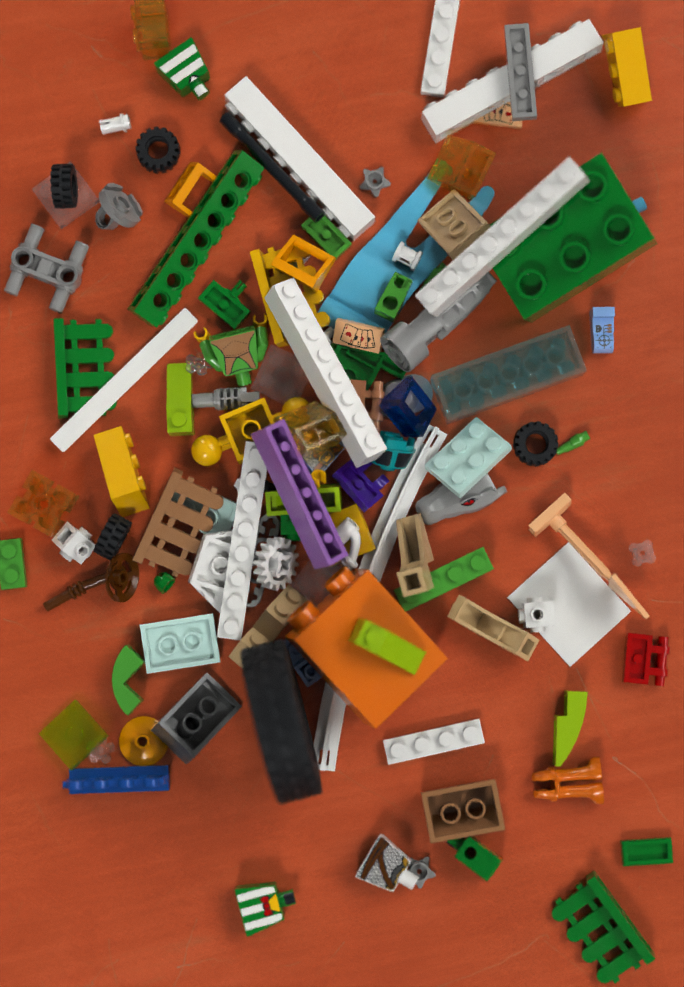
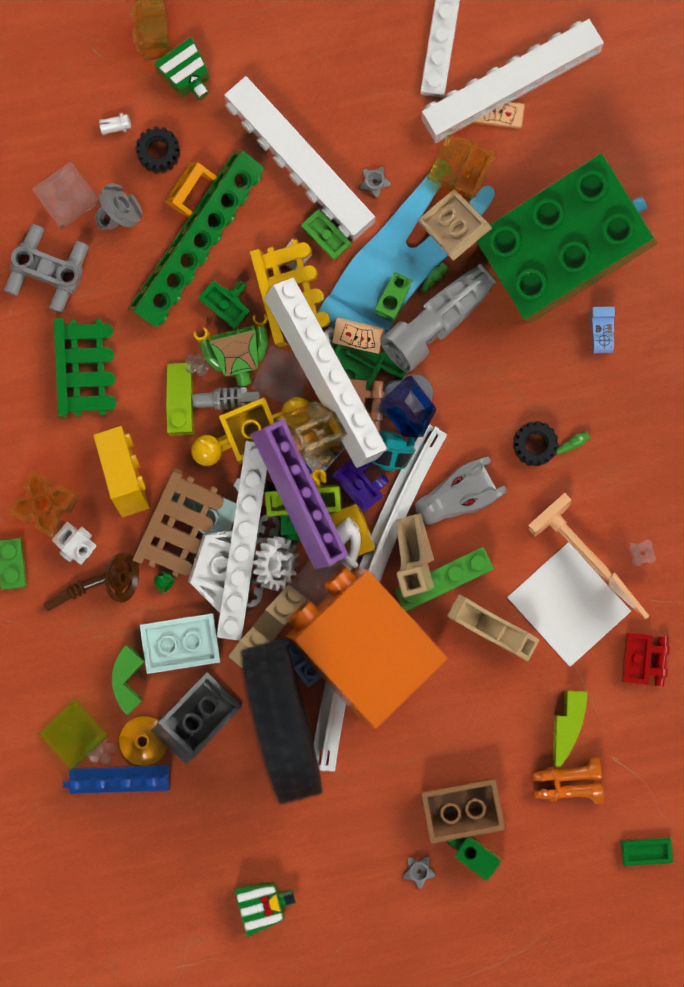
(64, 186): black tyre -> none
(112, 536): black tyre -> none
(123, 380): white sticker -> none
(282, 266): light orange tile -> none
(306, 203): black piece -> none
(386, 645): lime slope -> none
(387, 866): torso -> none
(407, 256): white bush -> none
(433, 741): white plate -> none
(468, 457): light aqua plate -> none
(502, 237): white brick -> none
(508, 374): clear light blue brick -> none
(520, 72): light grey plate -> none
(545, 610): white brick -> none
(614, 936): green fence -> none
(627, 67): yellow wedge -> none

